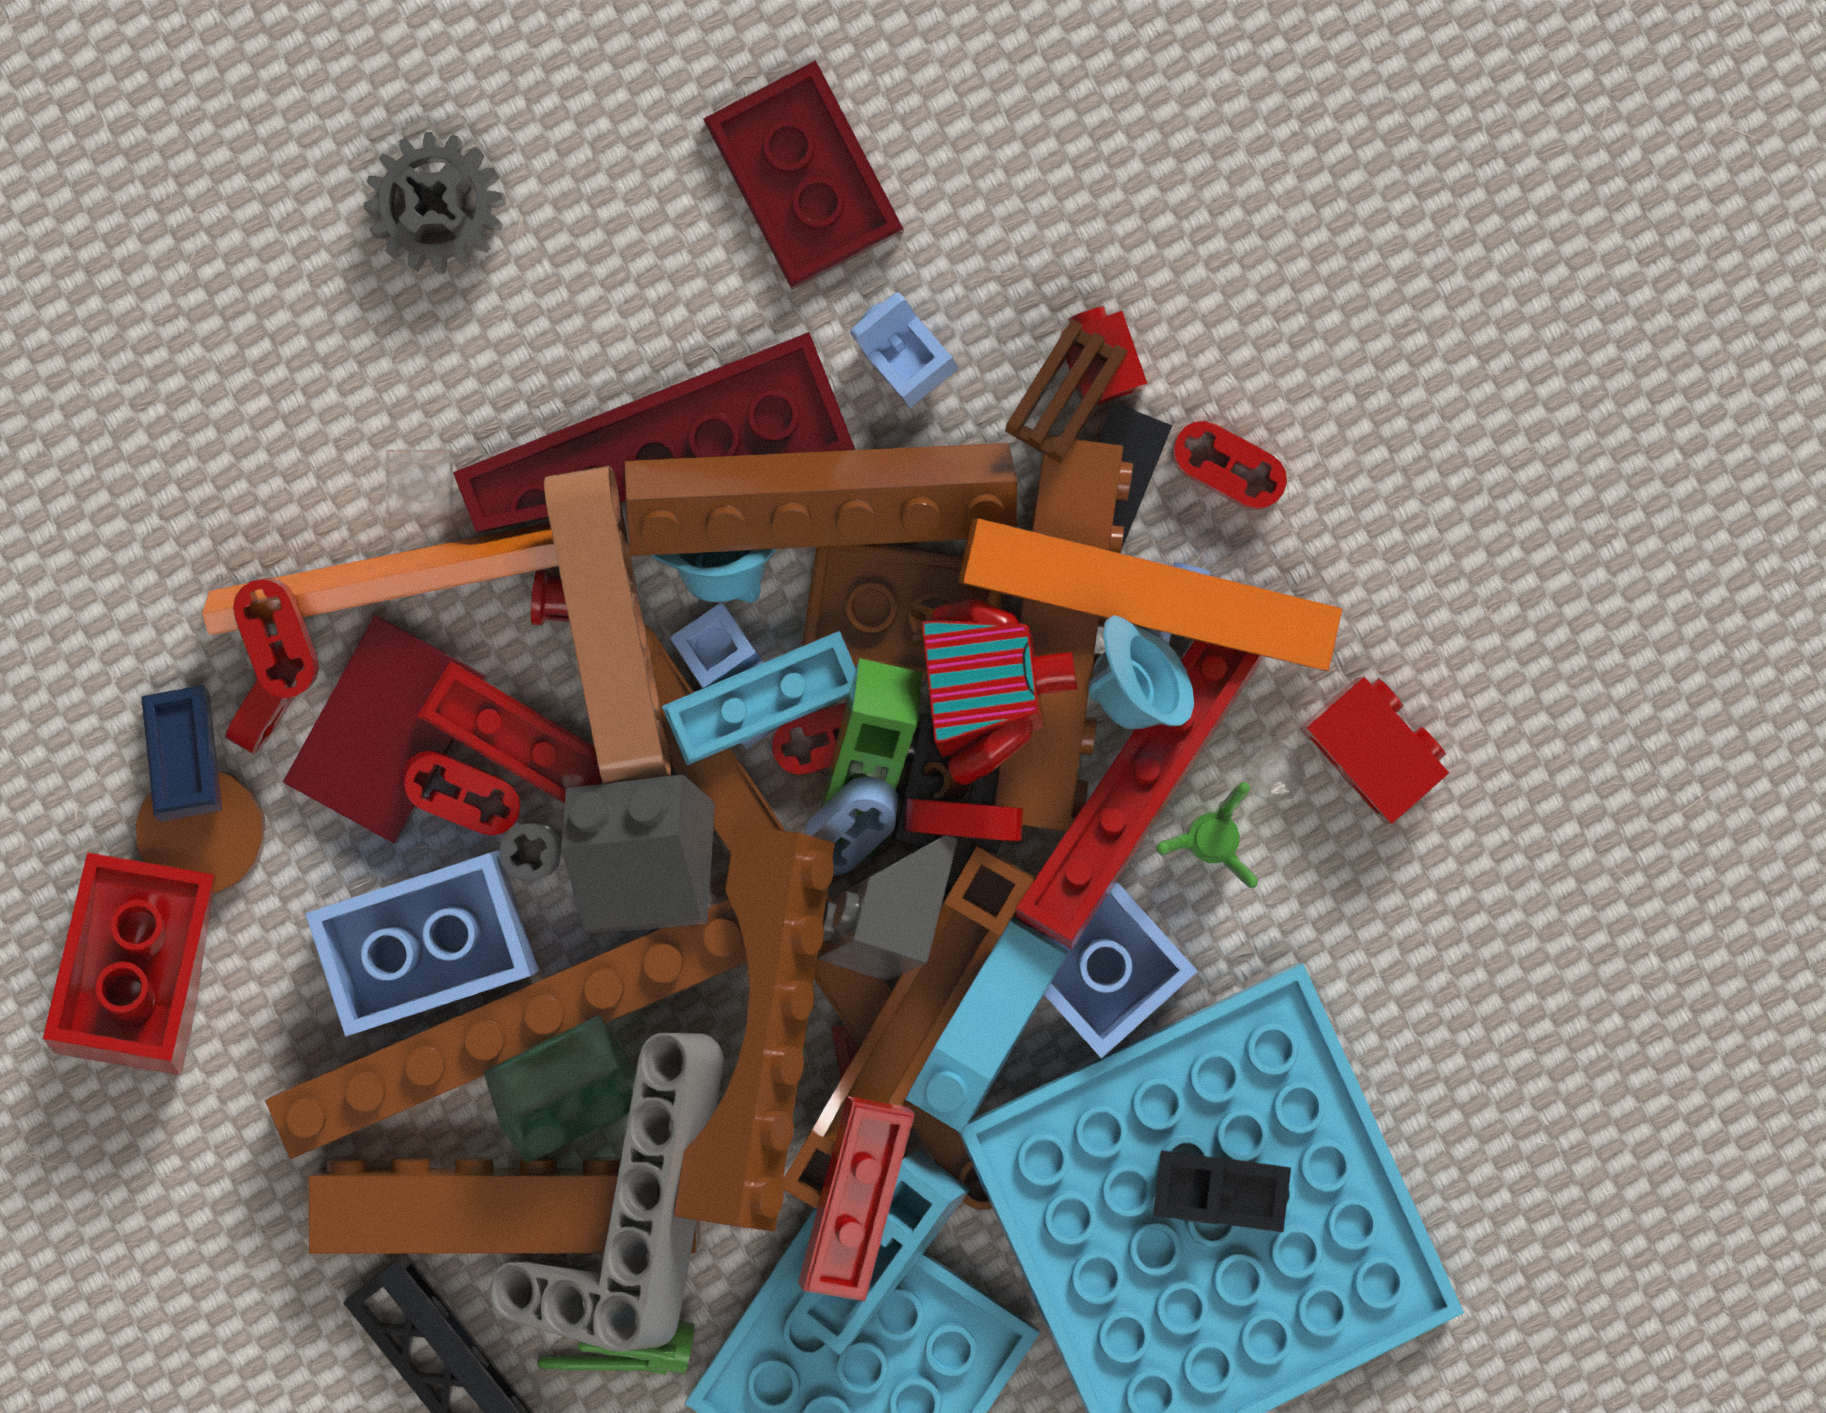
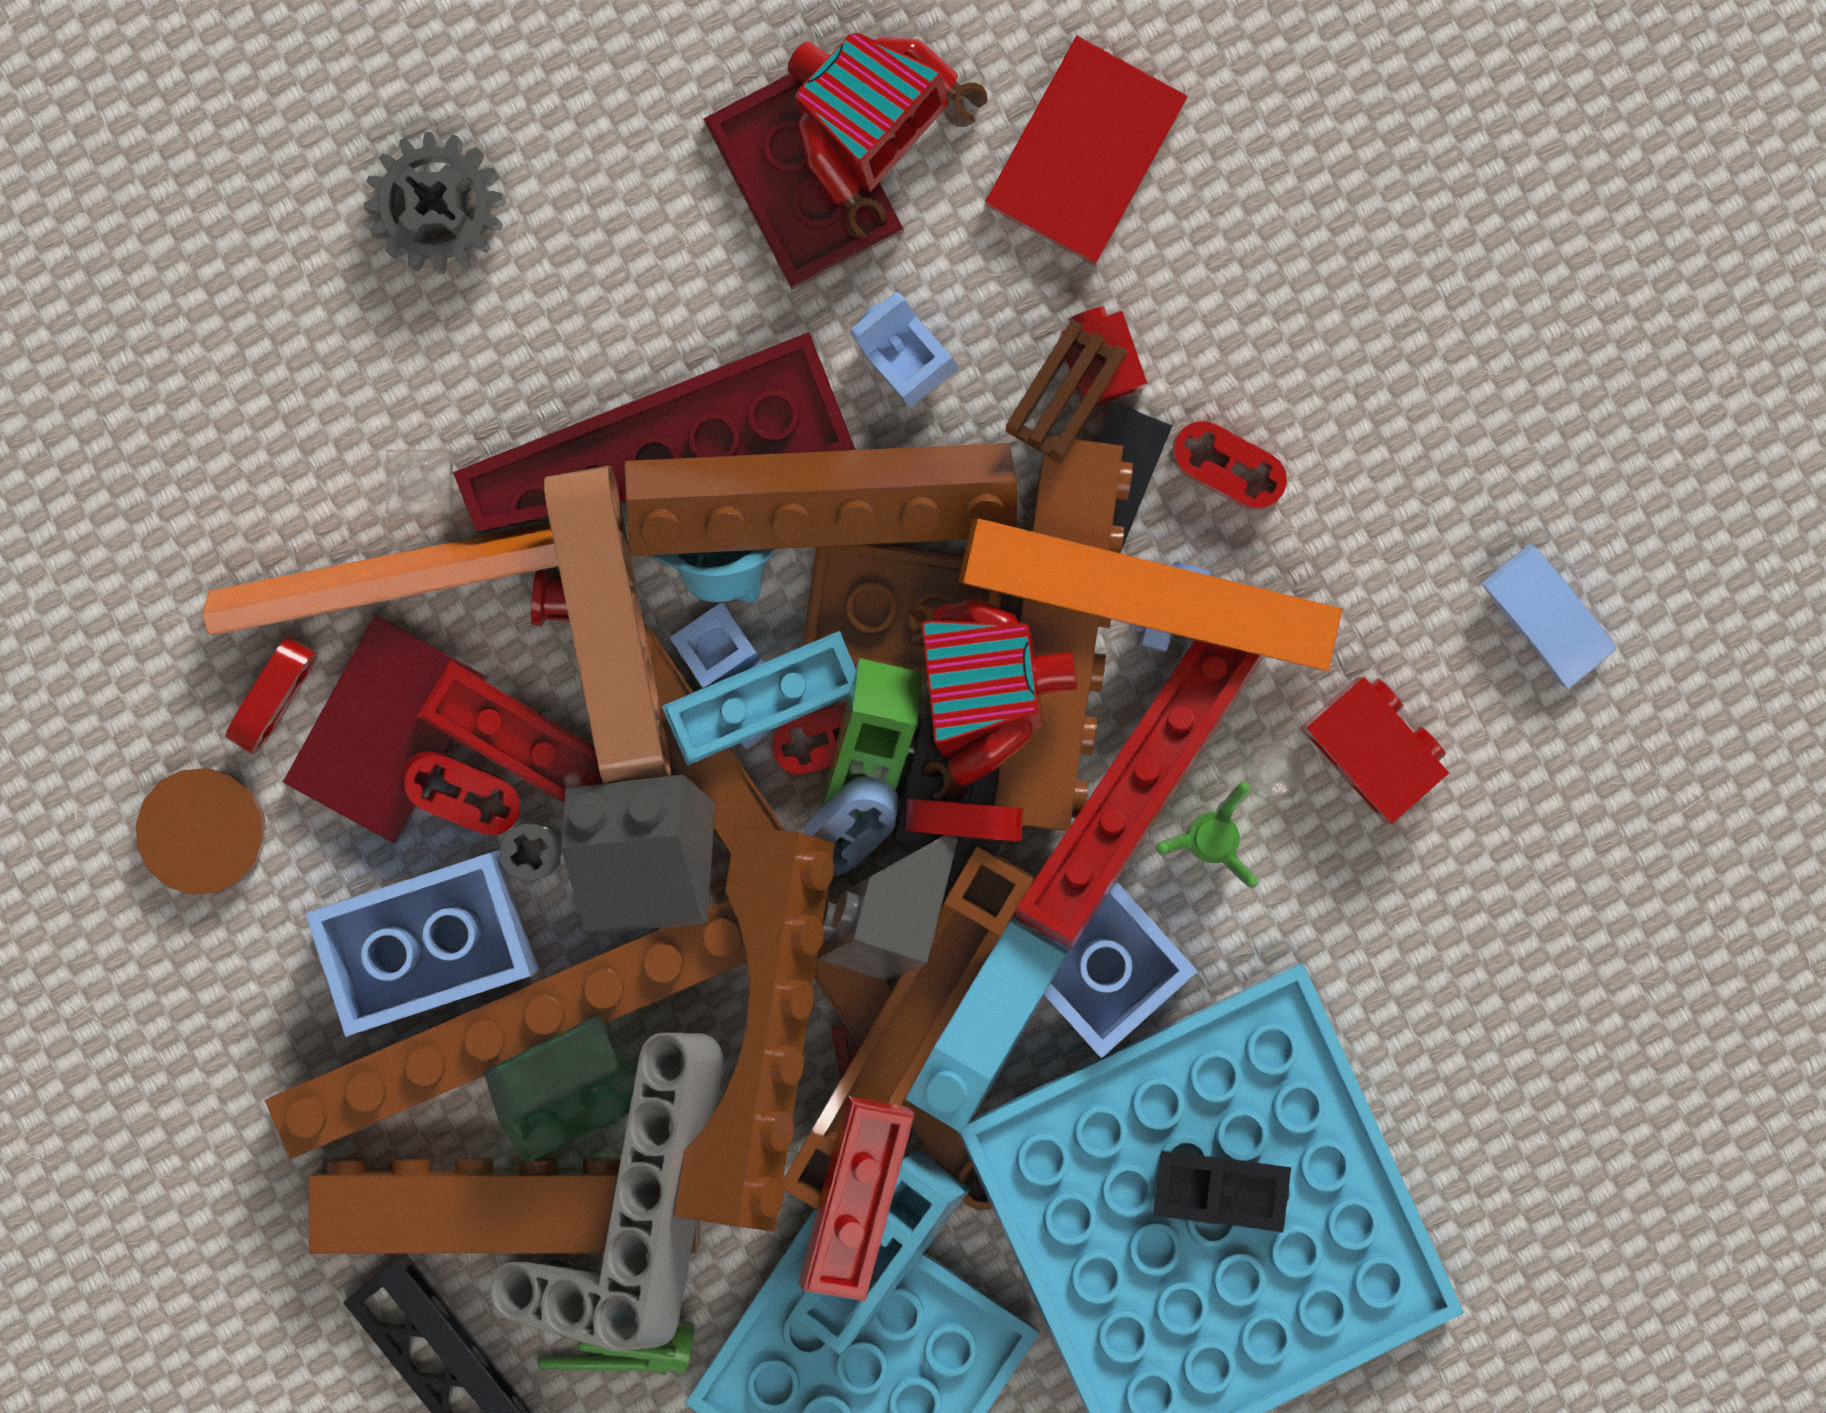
(131, 964): red slope -> none
(181, 753): dark blue tile -> none
(261, 643): red beam -> none
(868, 109): none -> red torso
(1085, 150): none -> red tile
(1140, 678): medium azure piece -> none
(1549, 616): none -> light blue slope

